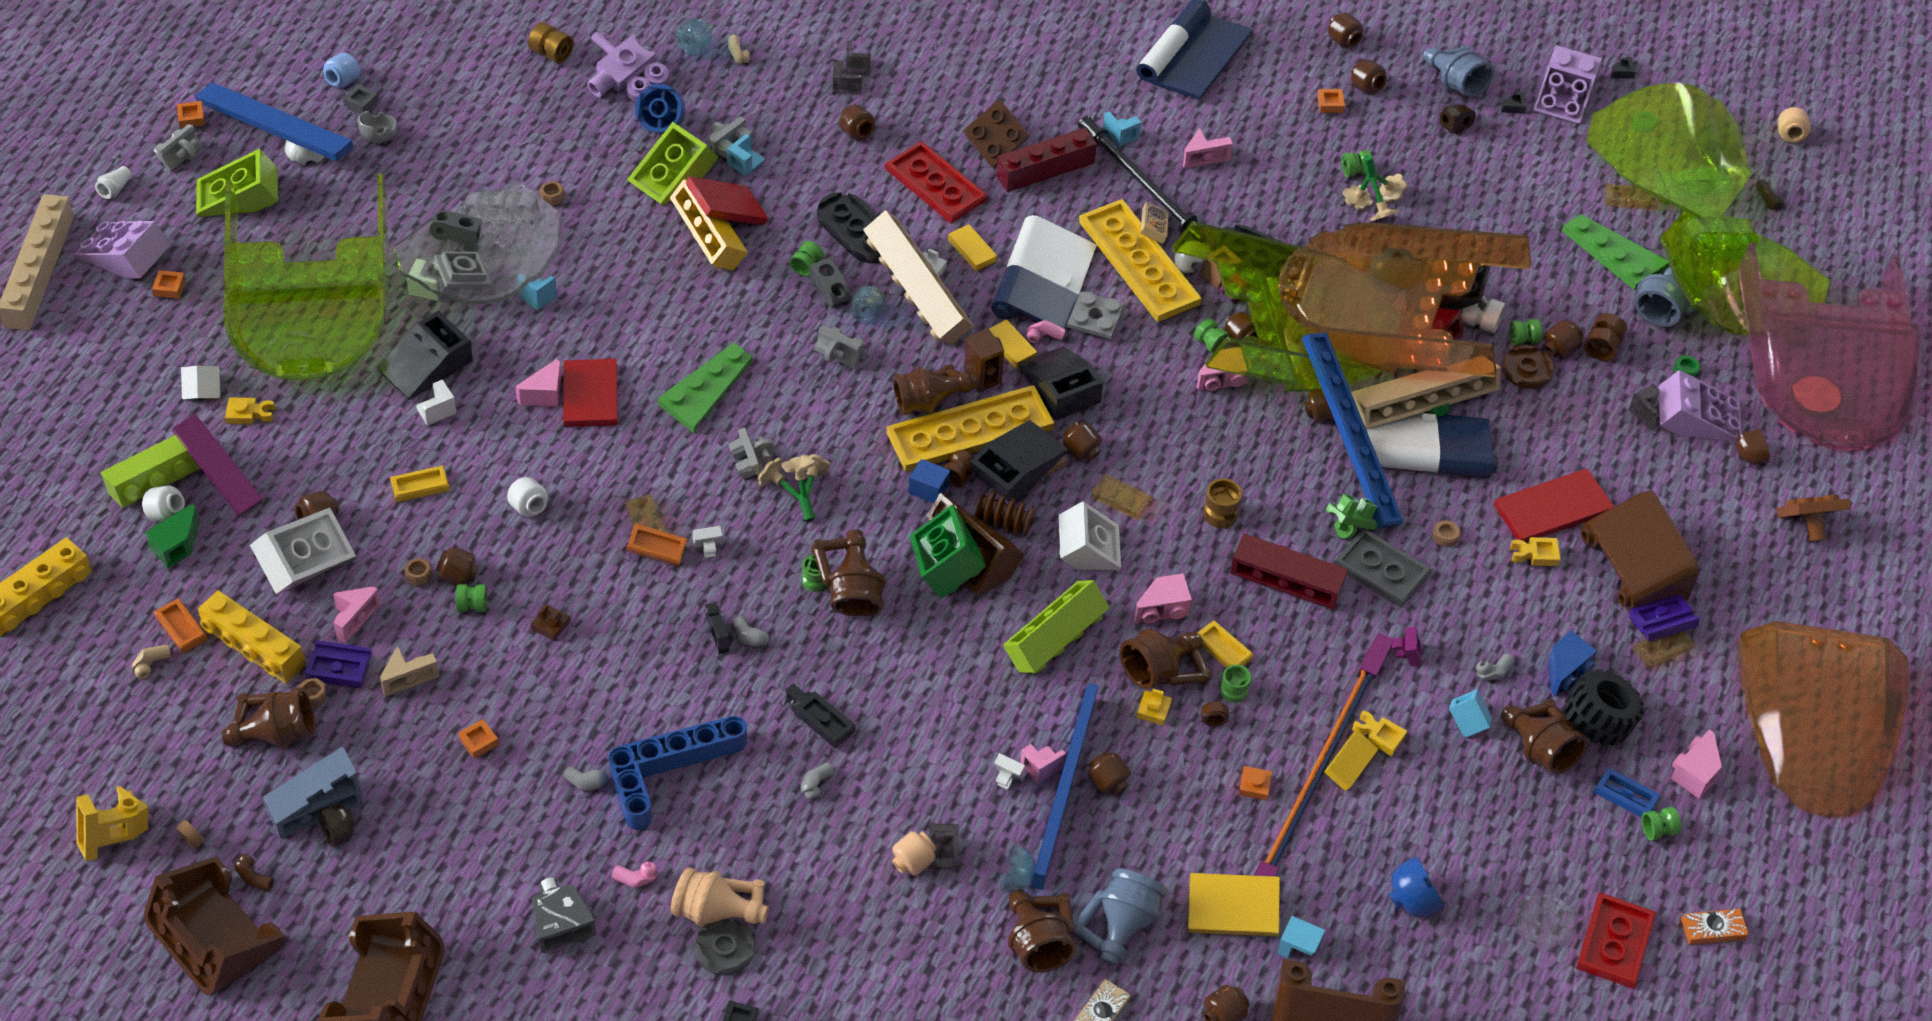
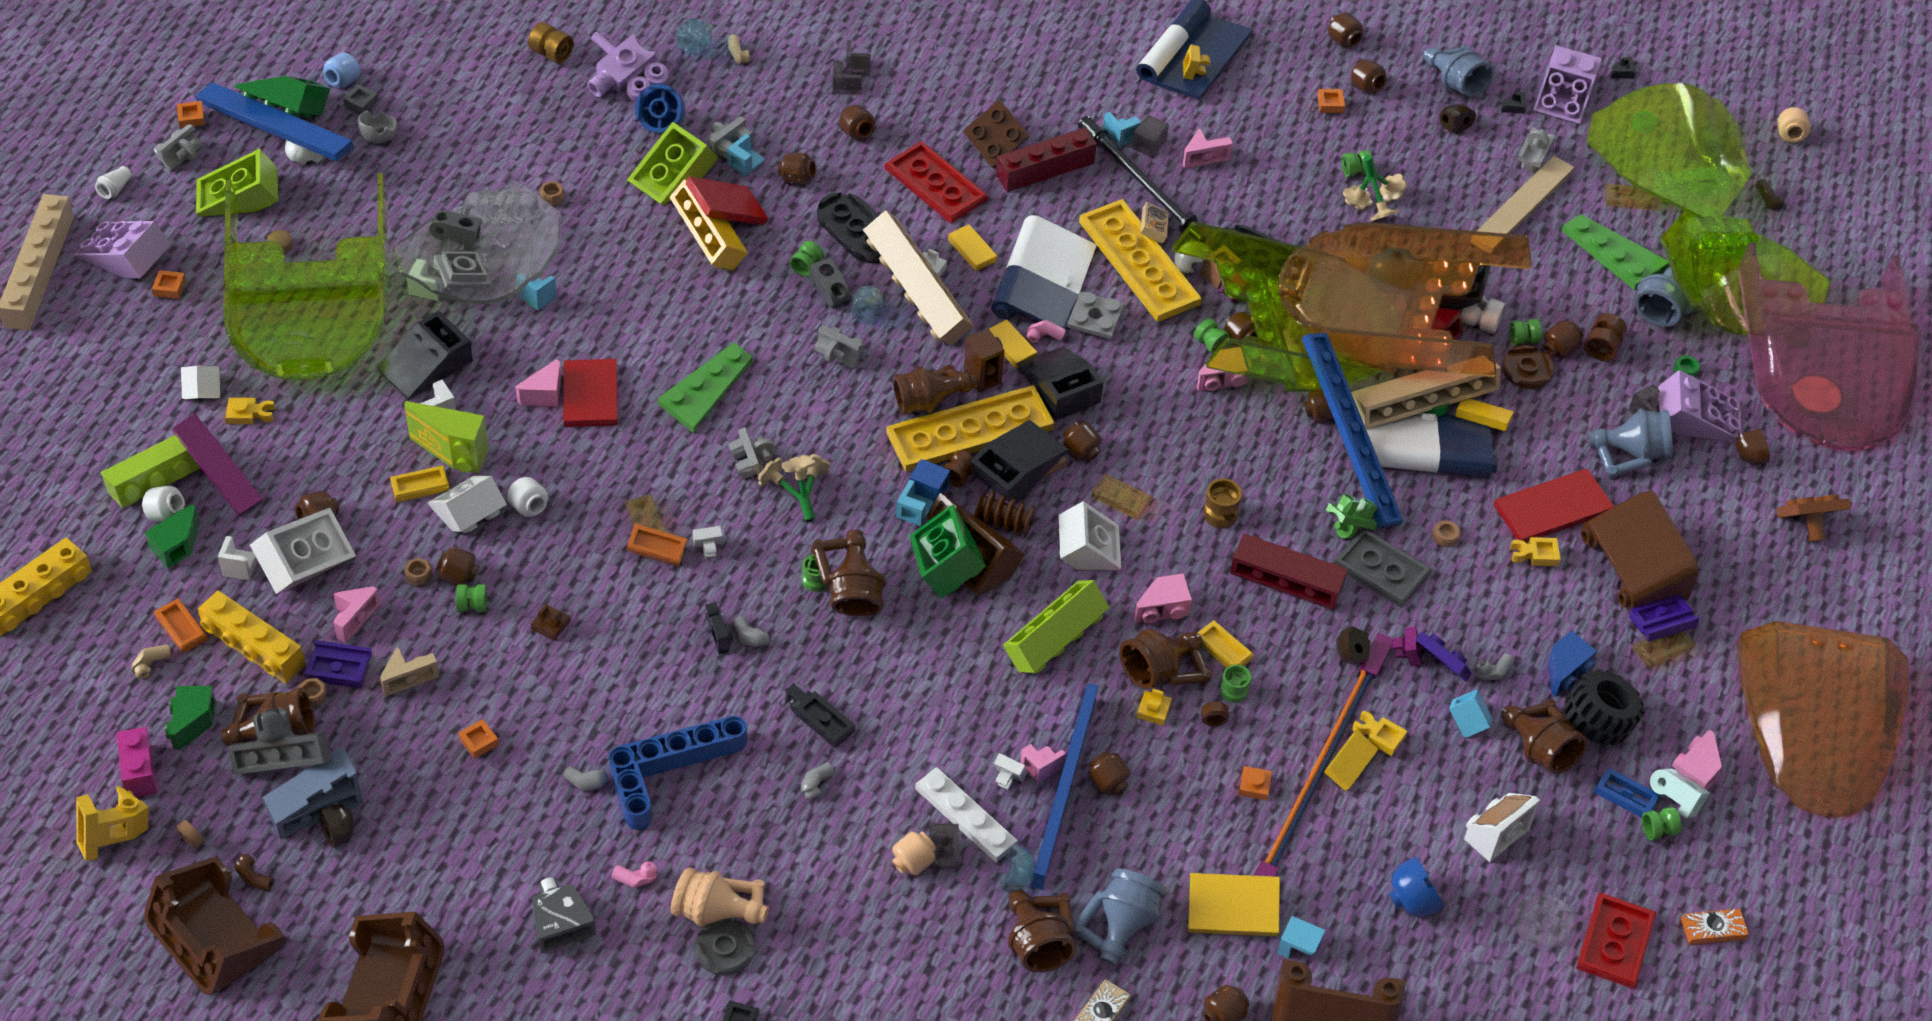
(137, 762): none -> dark pink brick
(191, 714): none -> green slope
(236, 562): none -> white panel
(277, 746): none -> dark grey plate
(283, 238): none -> medium nougat tile
(293, 94): none -> green slope
(449, 435): none -> lime slope
(469, 503): none -> white slope
(797, 168): none -> reddish brown head
(911, 506): none -> medium azure panel
(967, 813): none -> white plate
(1150, 136): none -> clear smoke panel
(1193, 62): none -> yellow tile
(1353, 645): none -> dark brown piece
(1453, 661): none -> dark purple plate
(1484, 414): none -> yellow tile
(1501, 824): none -> white slope
(1528, 197): none -> tan tile
(1535, 149): none -> light grey hips
(1644, 436): none -> sand blue piece
(1680, 789): none -> light aqua leg

